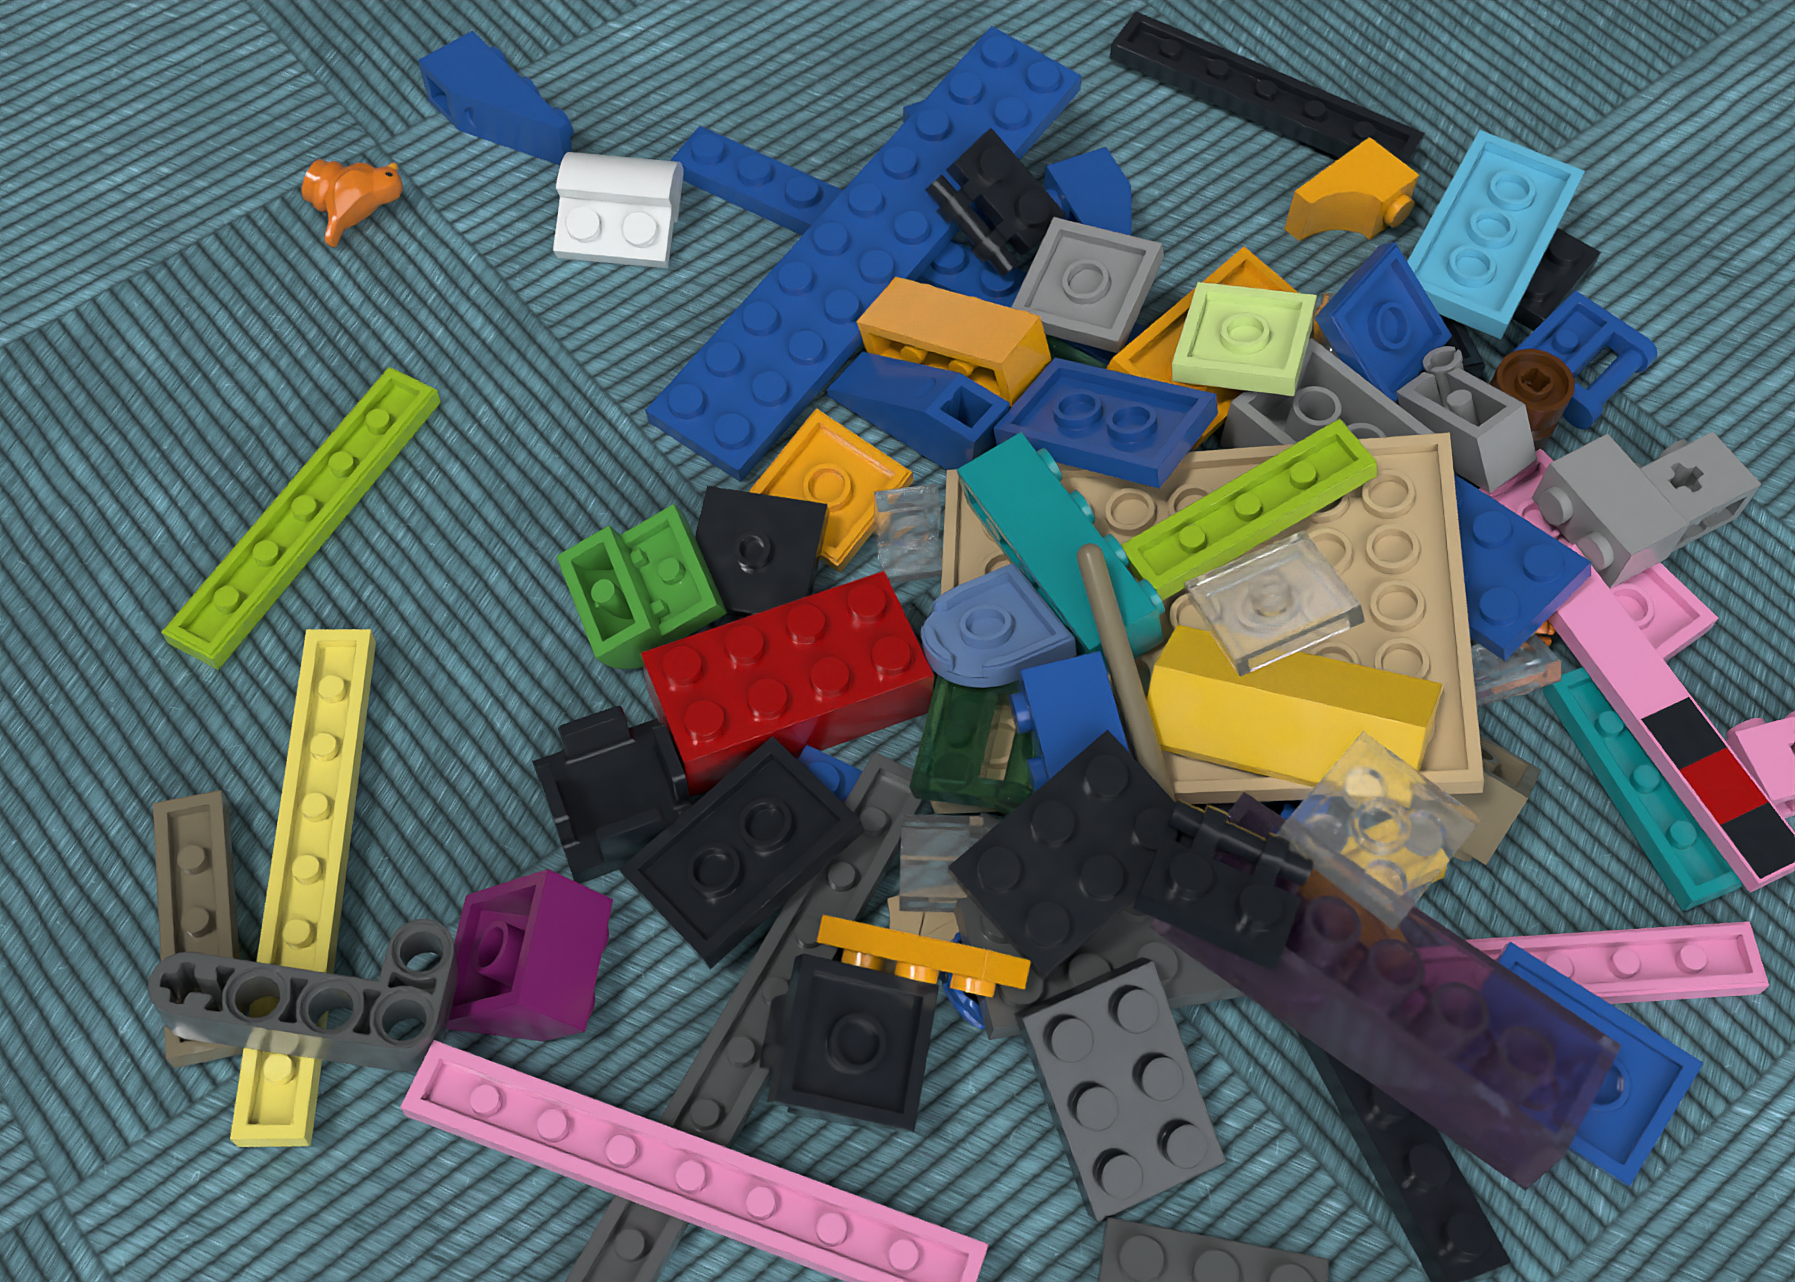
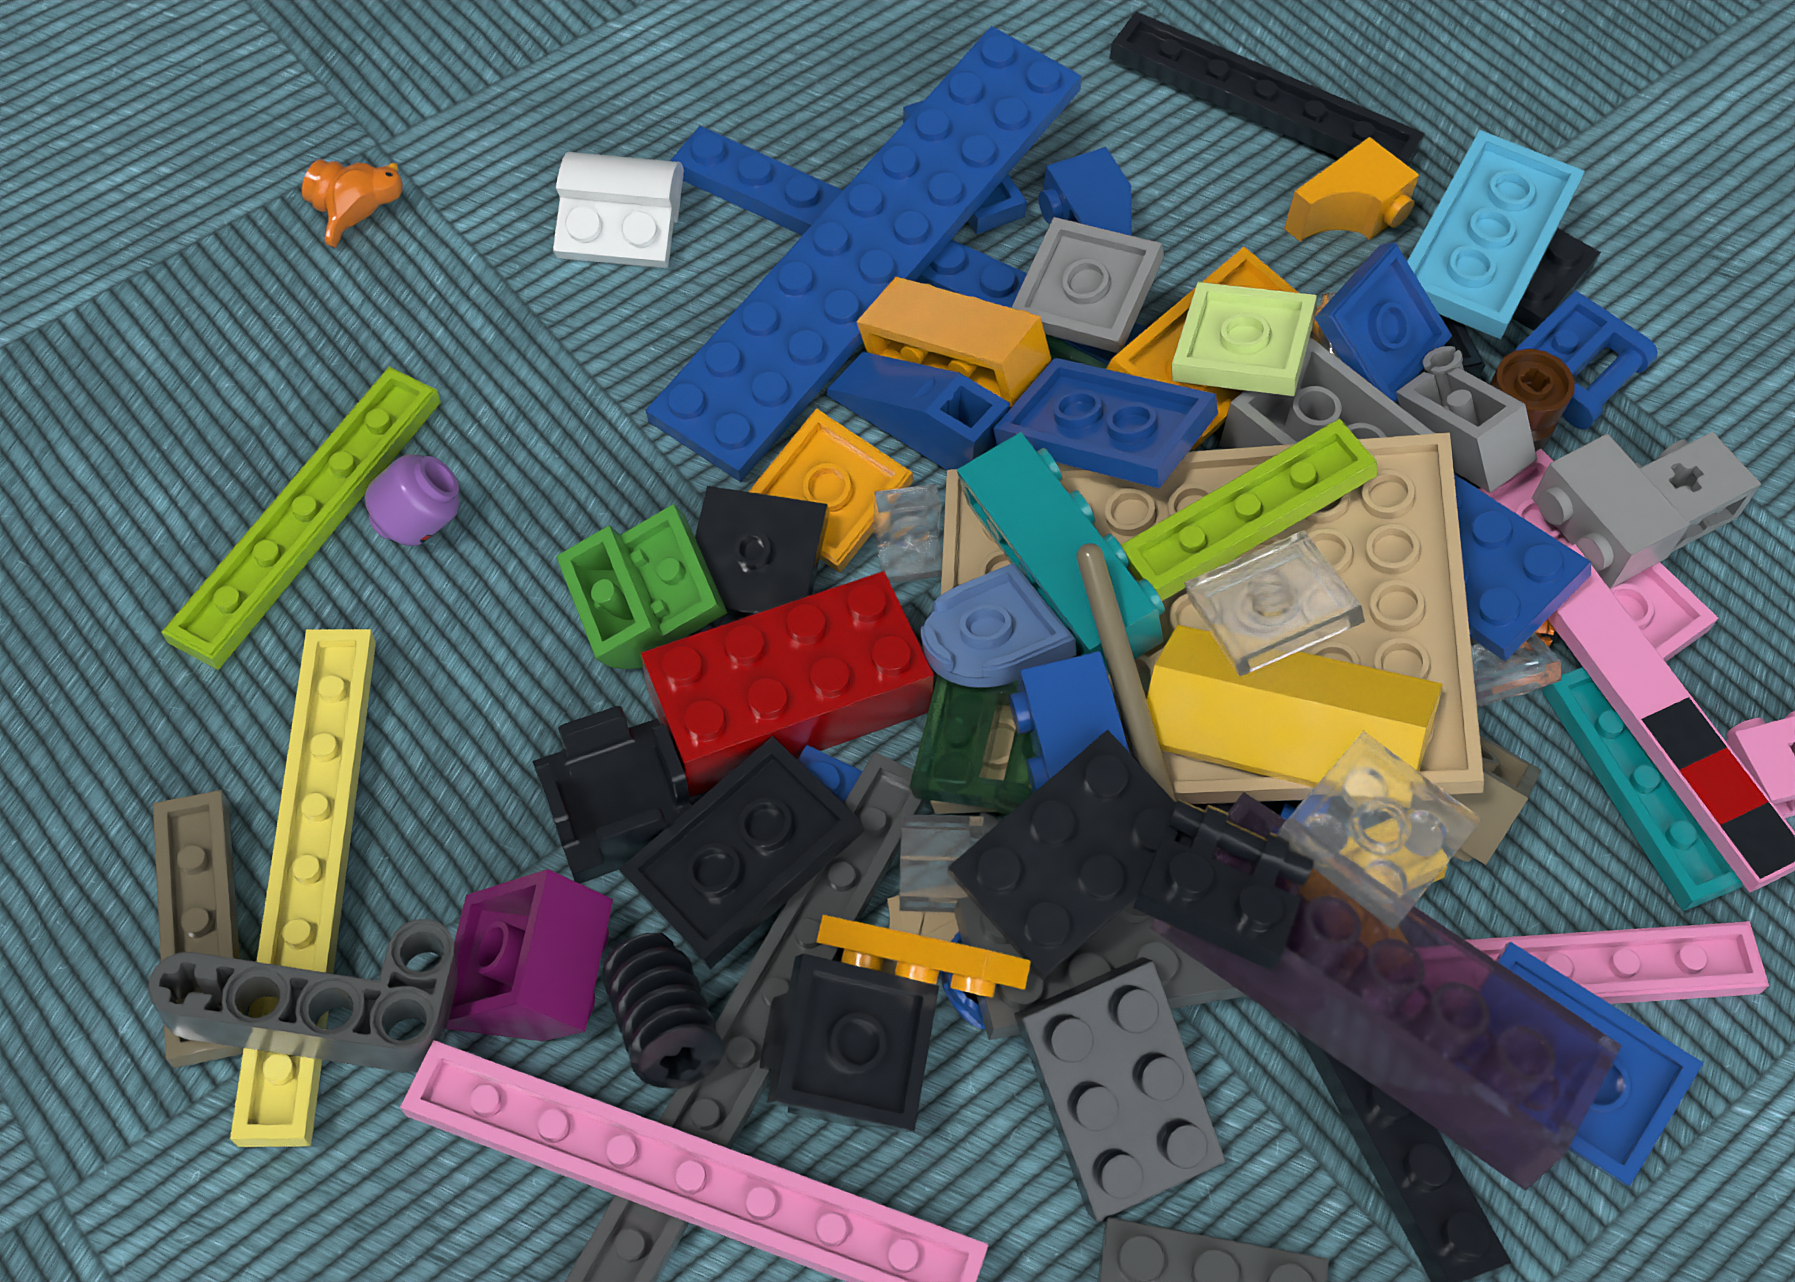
(412, 499): none -> medium lavender head
(491, 101): blue slope -> none
(661, 1012): none -> black piece
(1004, 193): black plate -> none

